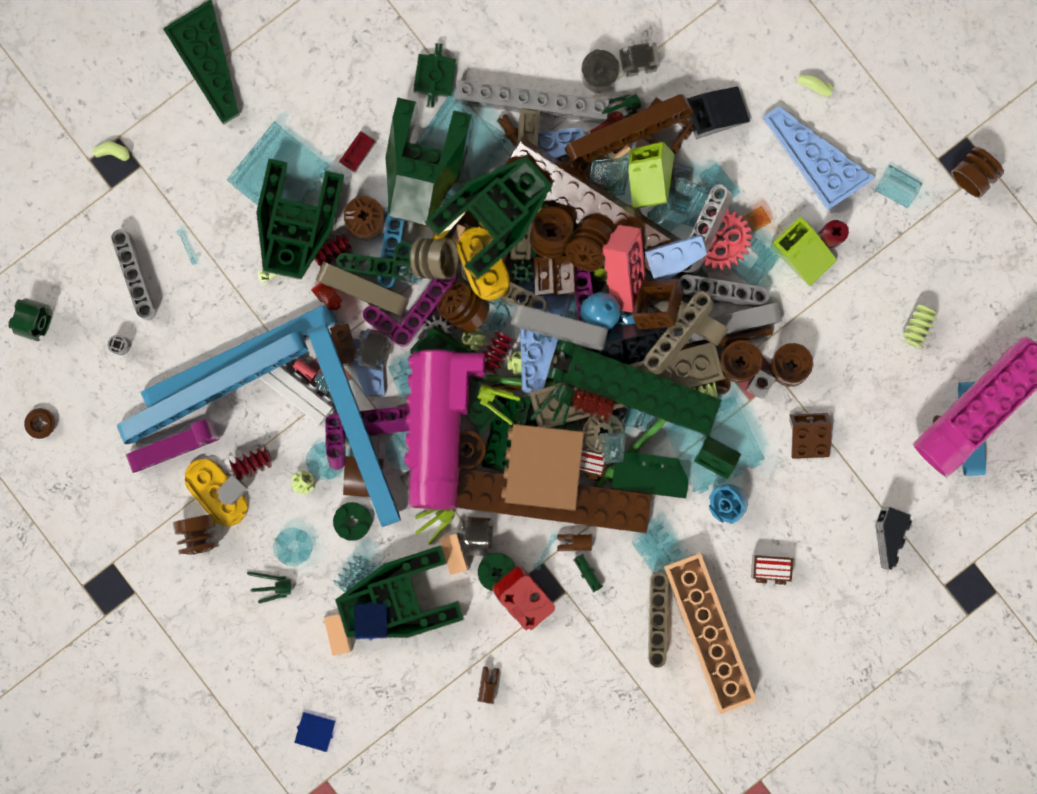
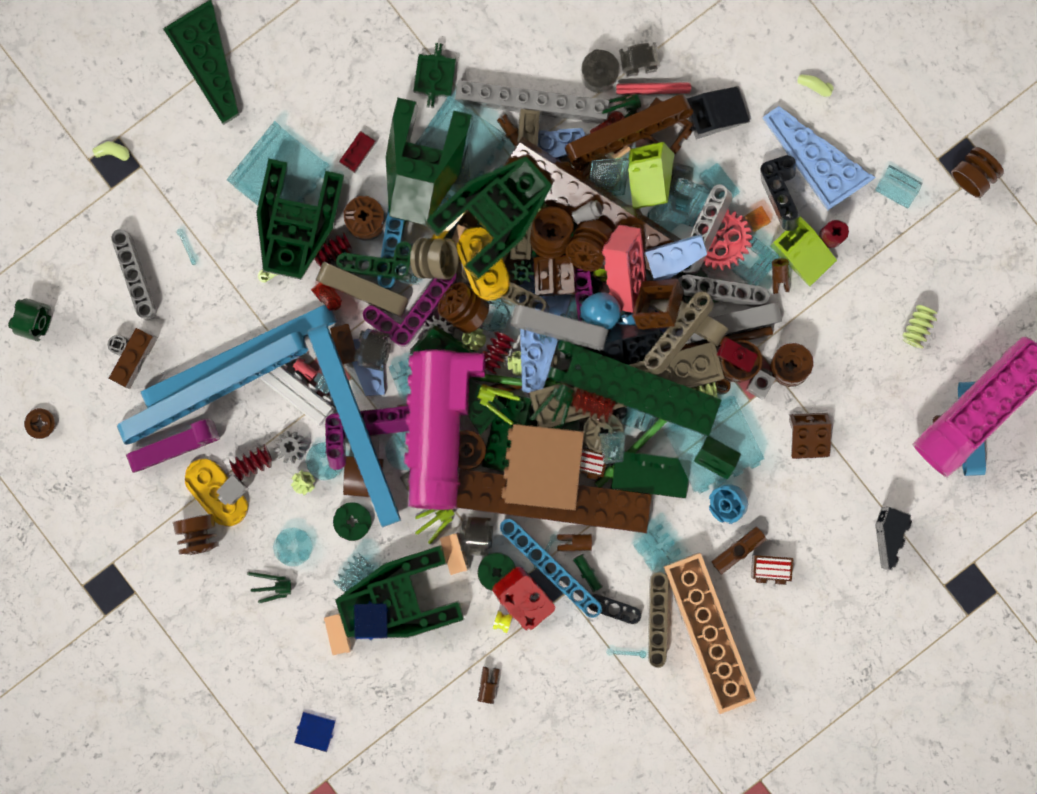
(127, 366): none -> reddish brown arch
(296, 443): none -> light grey gear
(502, 621): none -> neon yellow wheel
(541, 565): none -> dark azure beam
(589, 211): none -> light grey cone
(610, 652): none -> clear light blue hinge
(617, 616): none -> black beam
(653, 88): none -> coral axle
(729, 558): none -> reddish brown piece
(737, 355): none -> dark red plate
(777, 179): none -> black beam
(780, 274): none -> reddish brown hinge

